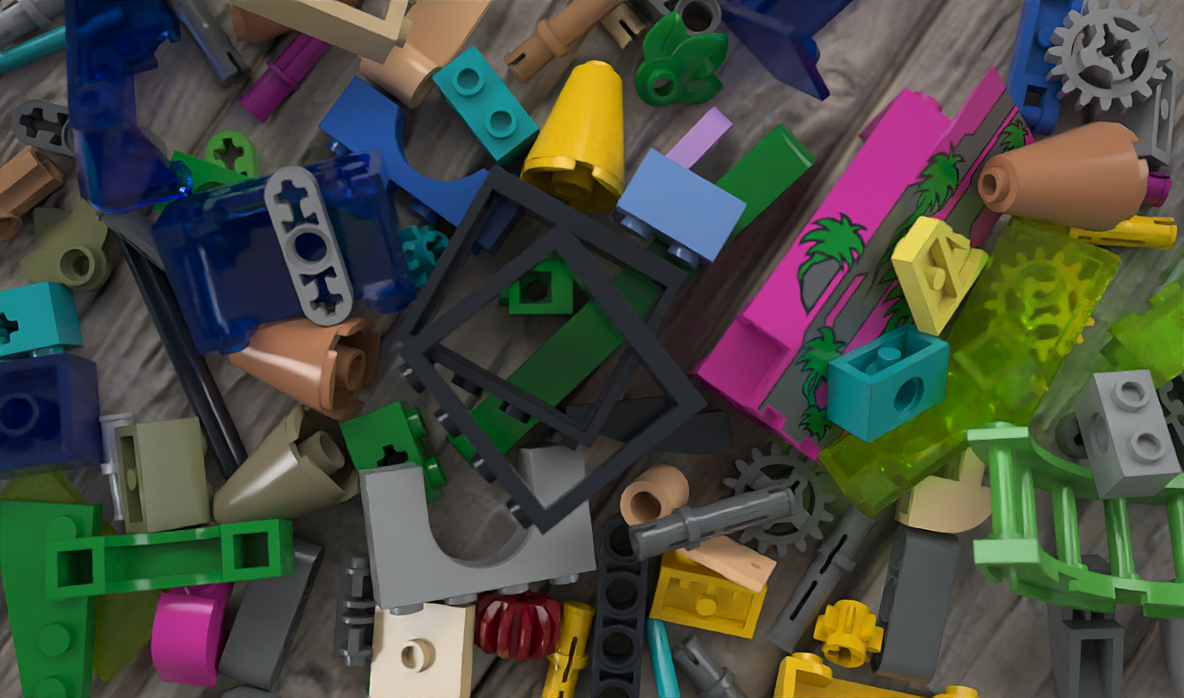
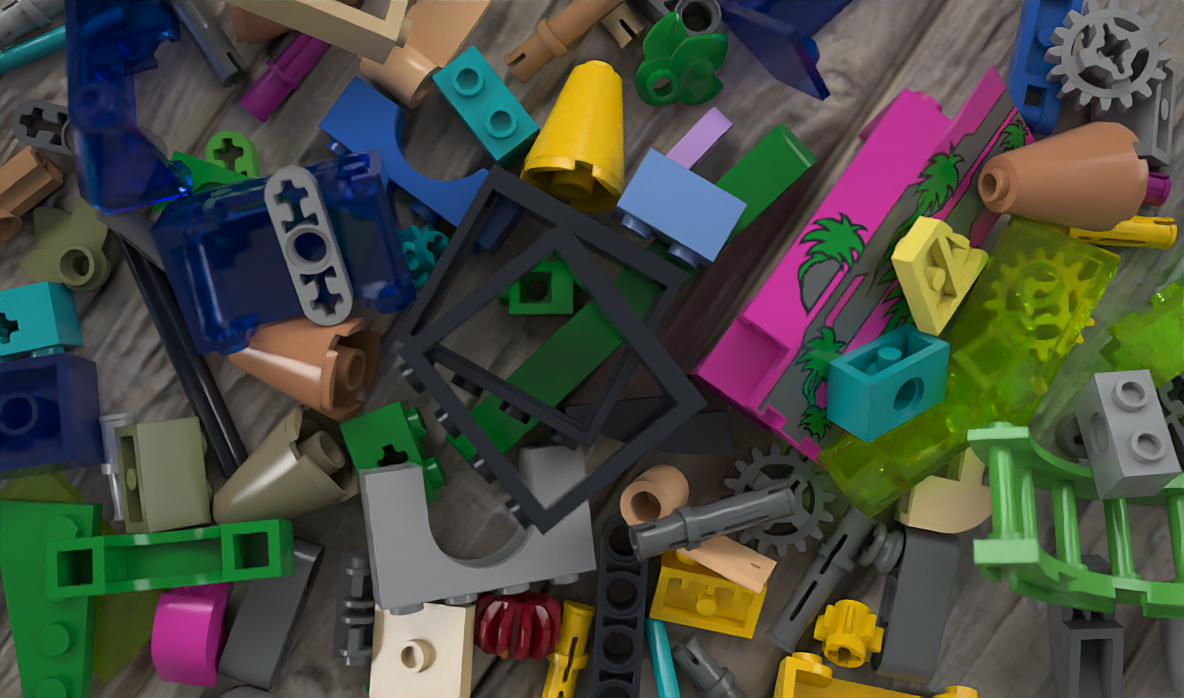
(881, 549): none -> dark grey bush

